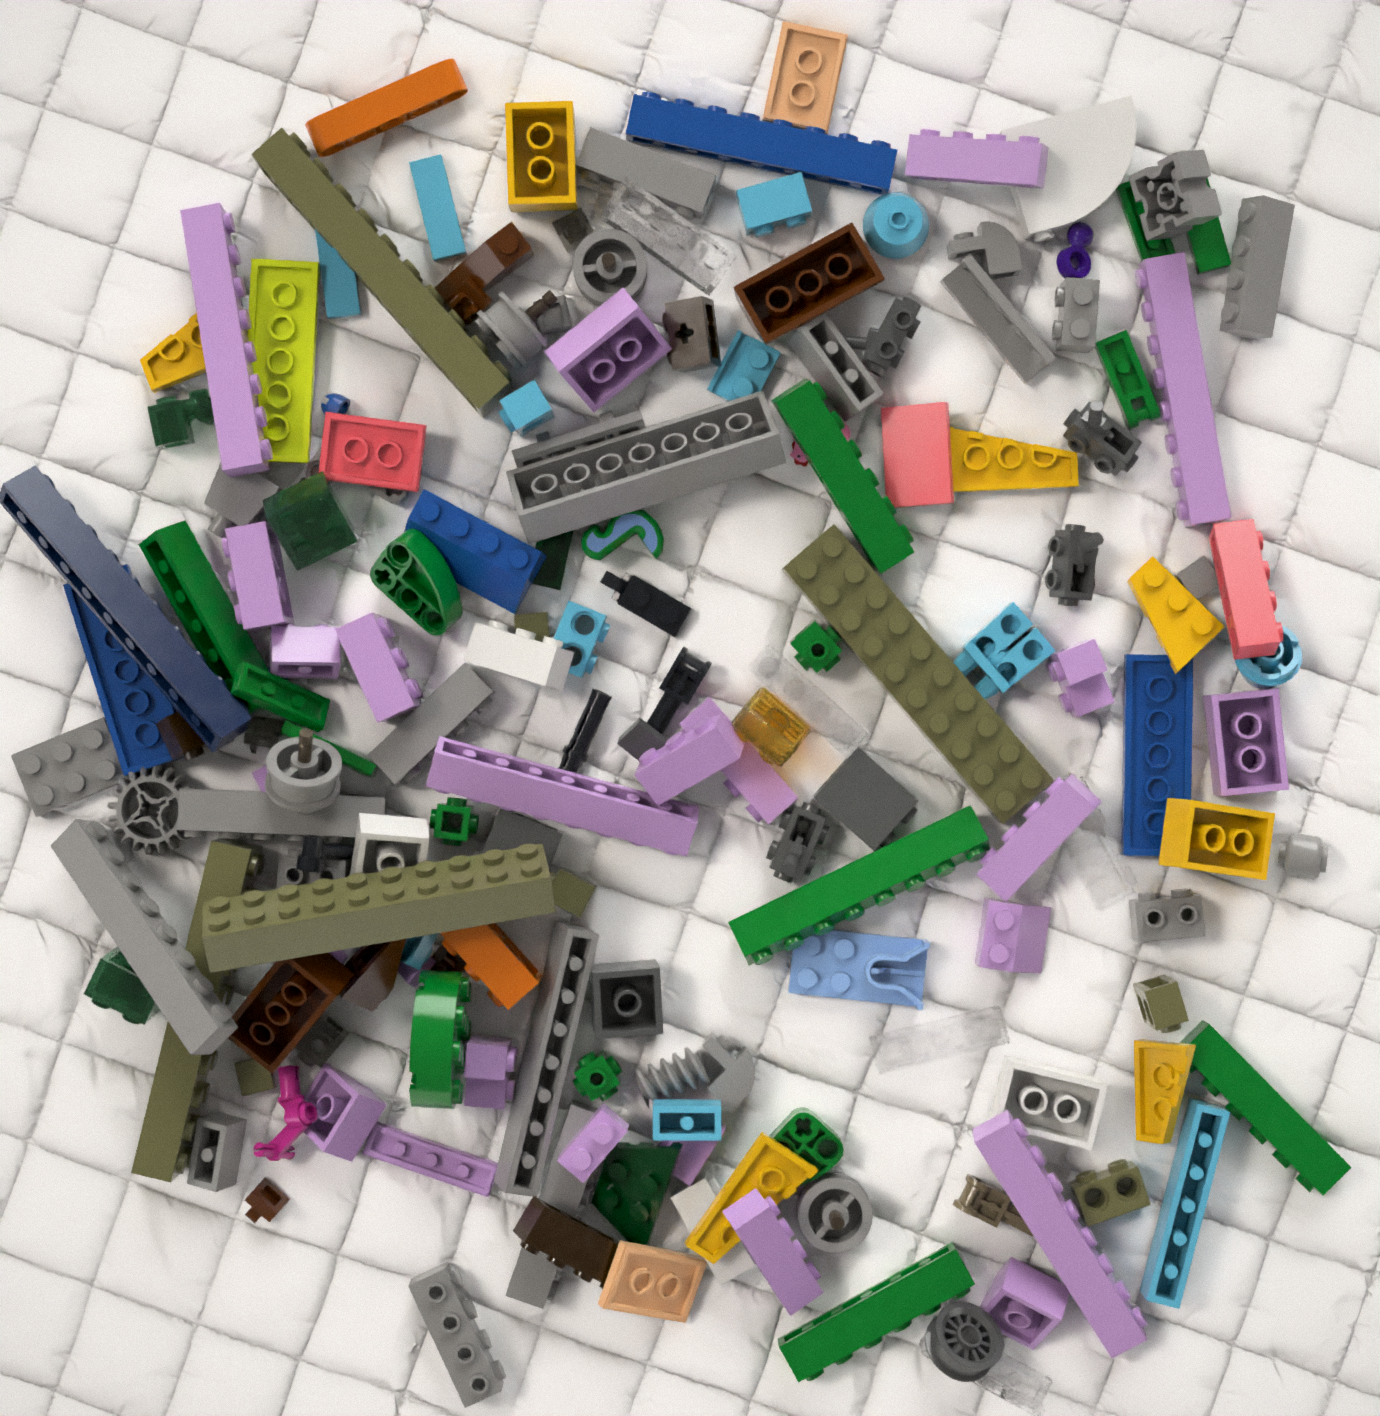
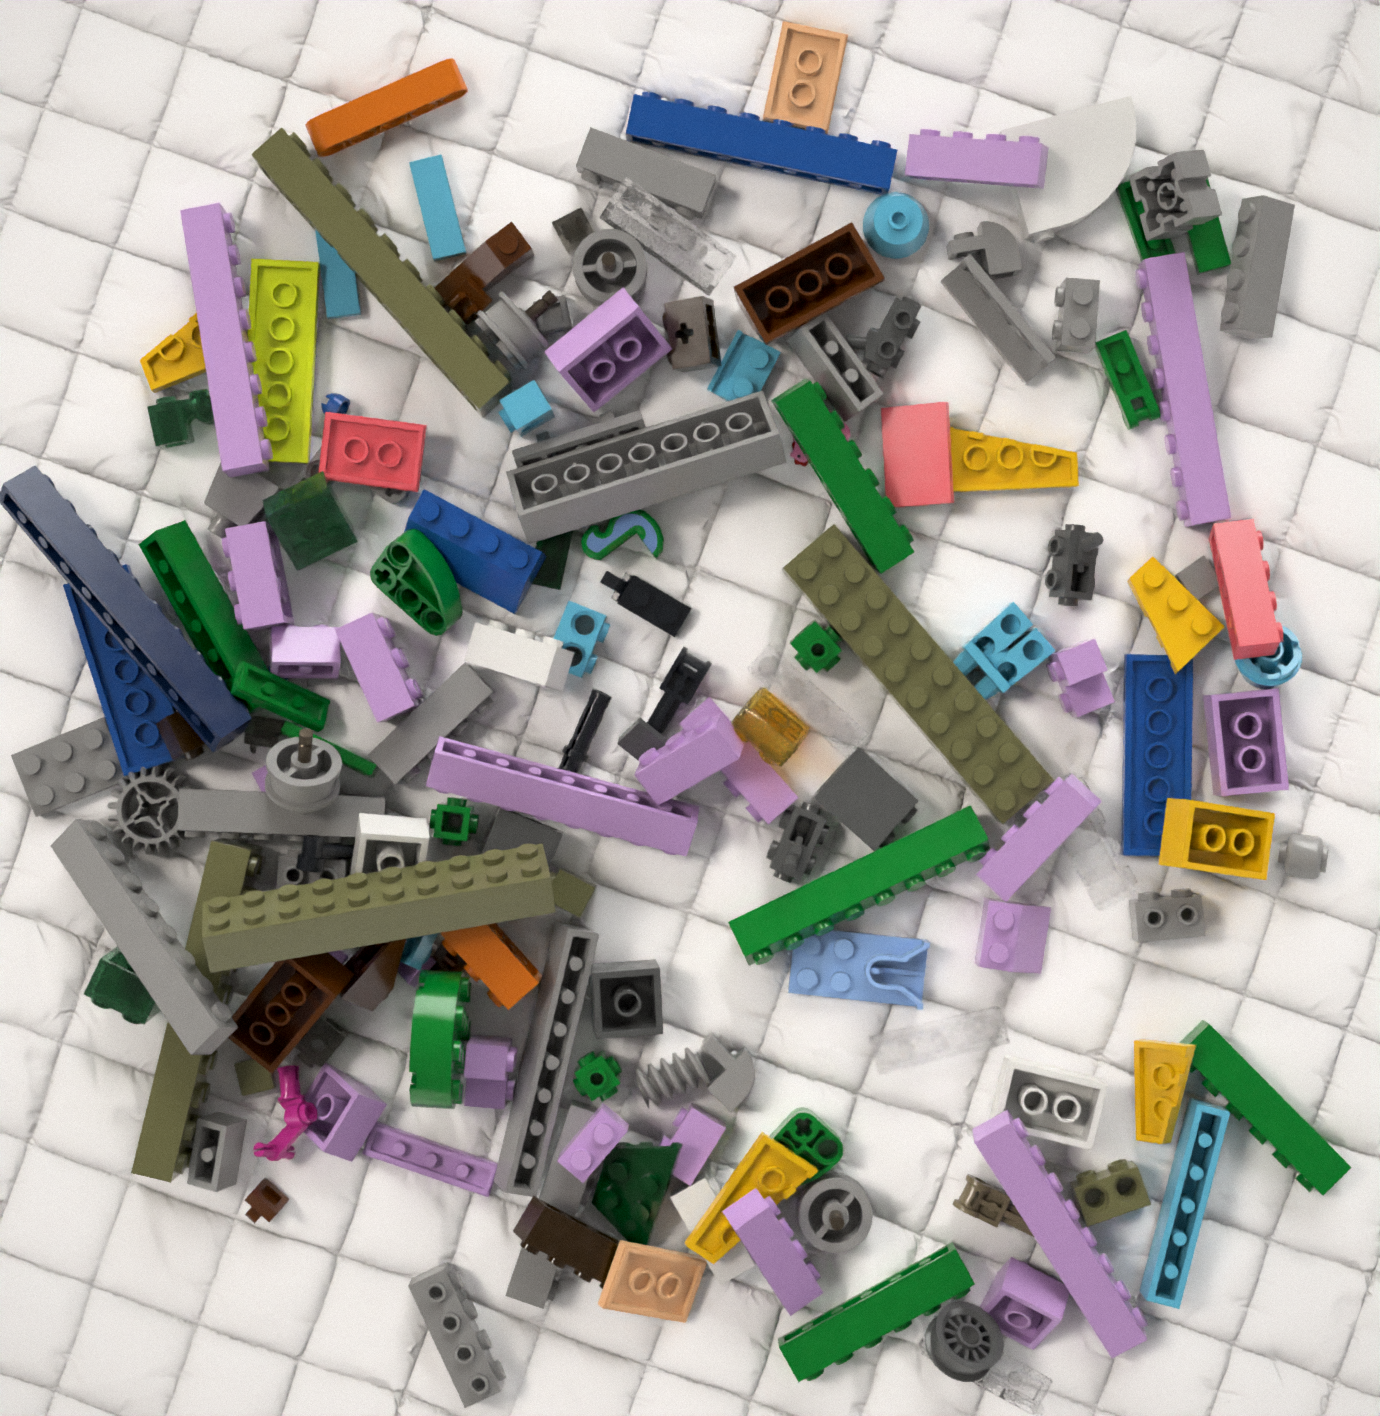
(535, 623): olive tile -> none
(541, 156): yellow brick -> none
(686, 1120): medium azure brick -> none
(774, 205): medium azure brick -> none
(1075, 260): dark purple plate -> none
(1101, 439): dark grey brick -> none
(1161, 1003): olive brick -> none

